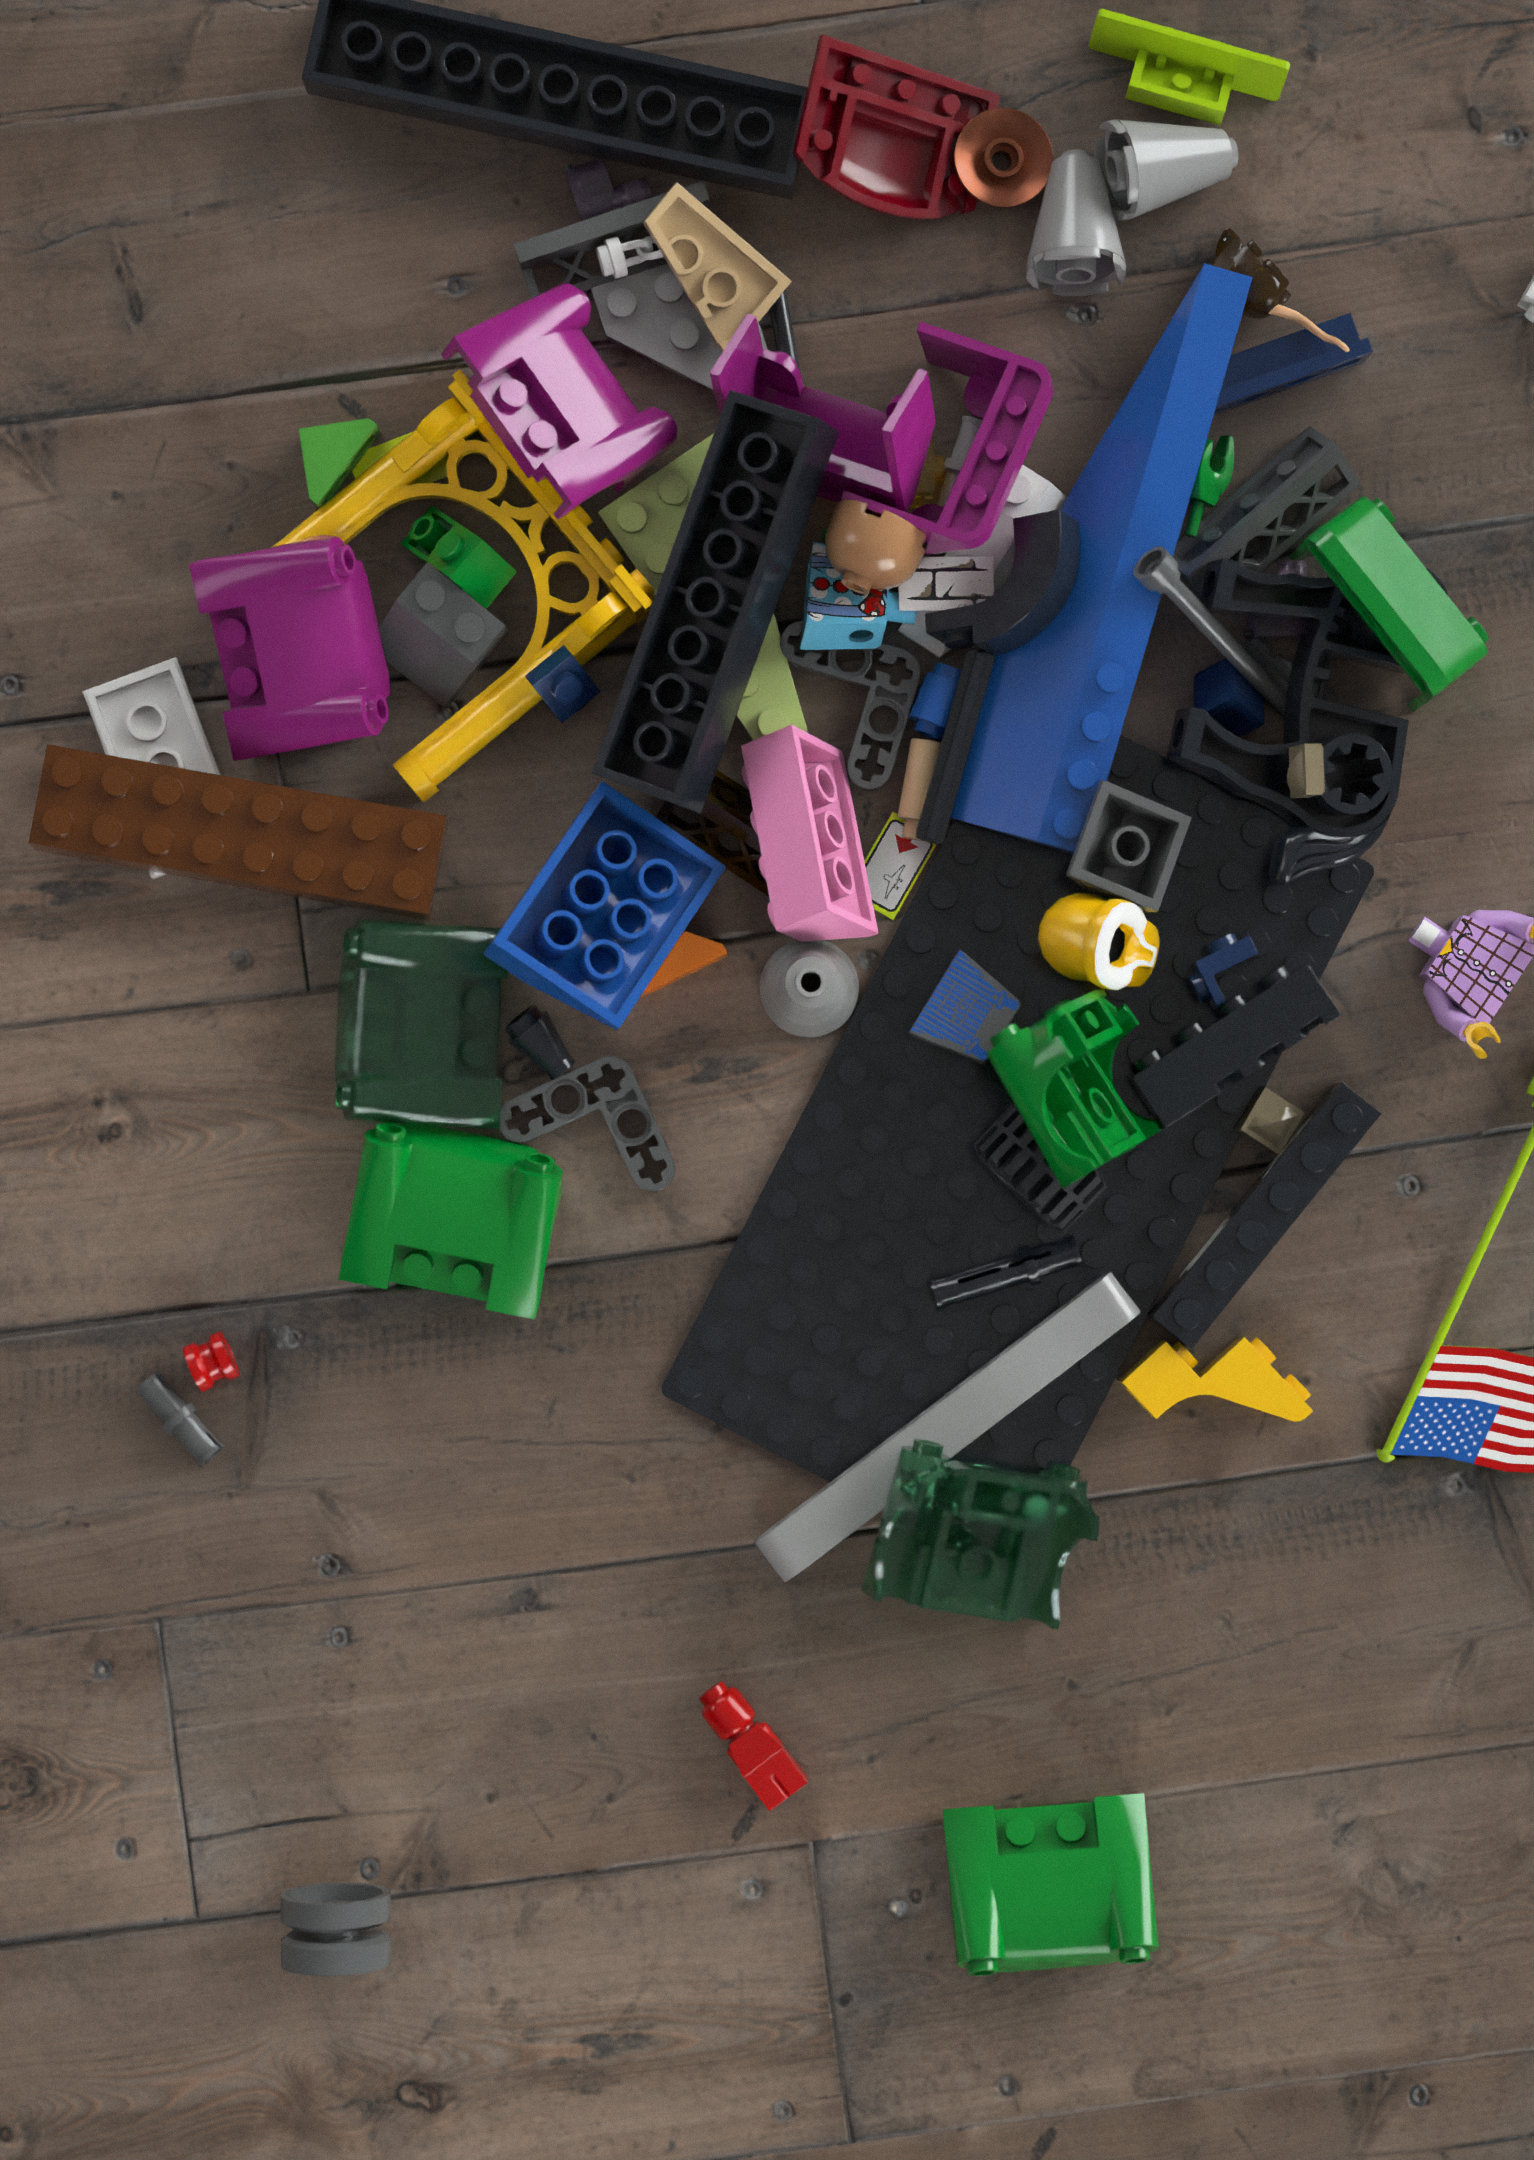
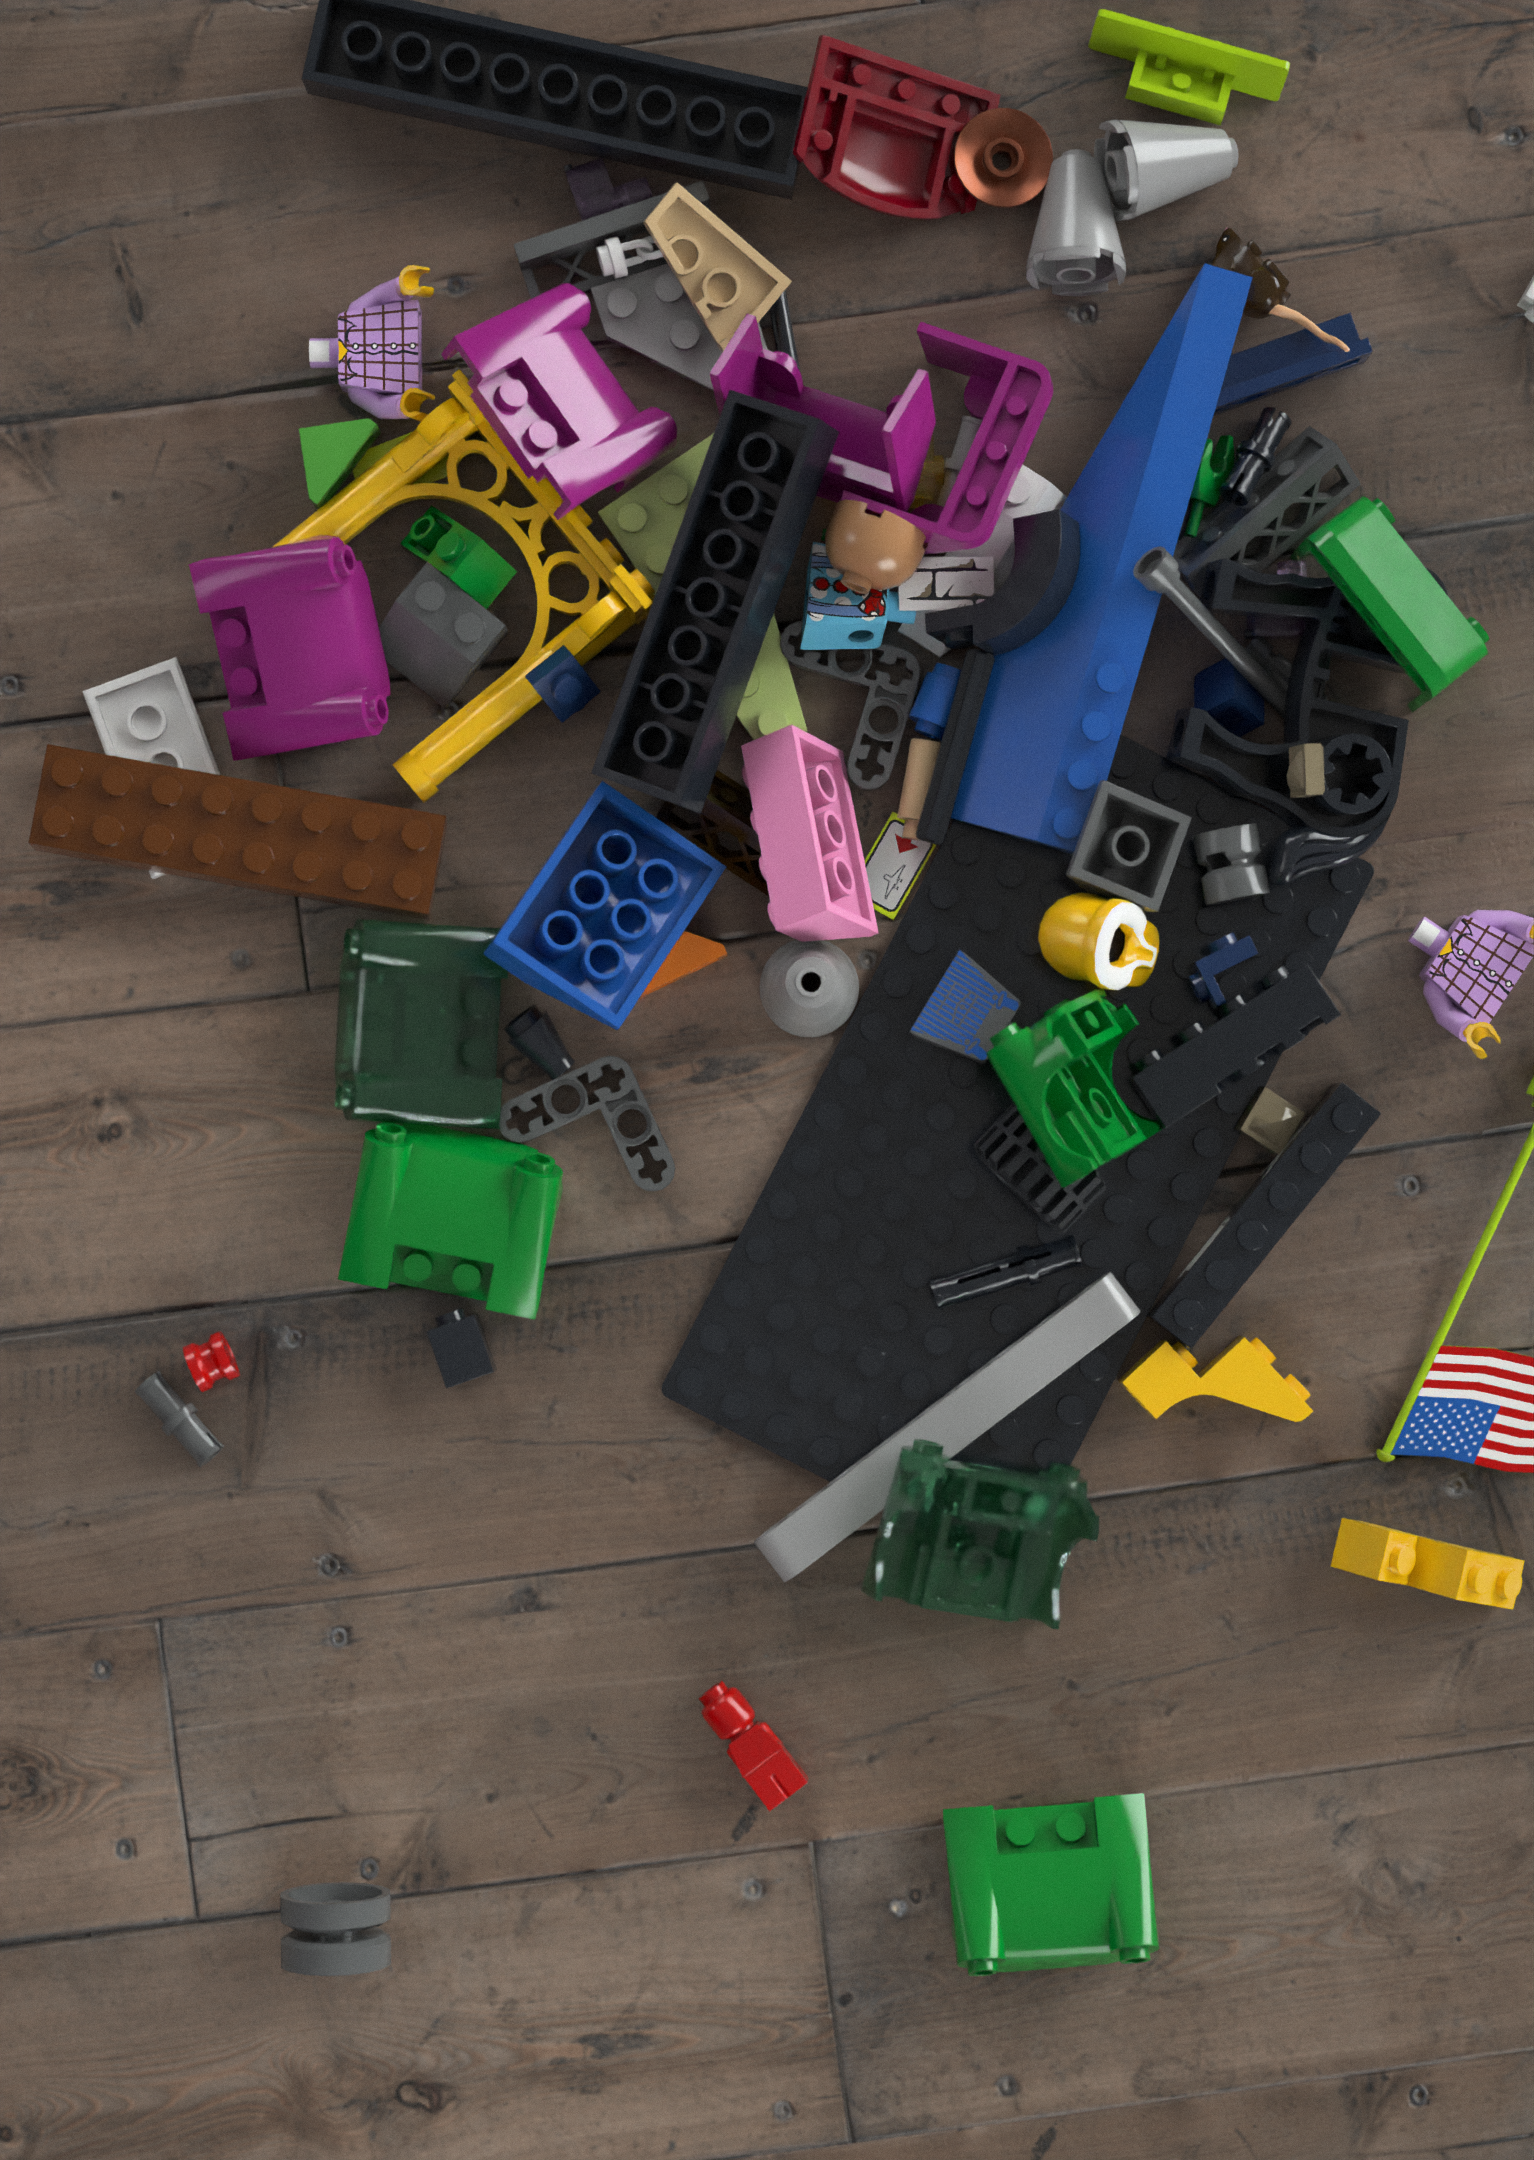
(380, 348): none -> lavender torso
(460, 1348): none -> black brick
(1231, 864): none -> dark grey wheel
(1255, 456): none -> black pin
(1427, 1564): none -> yellow arch

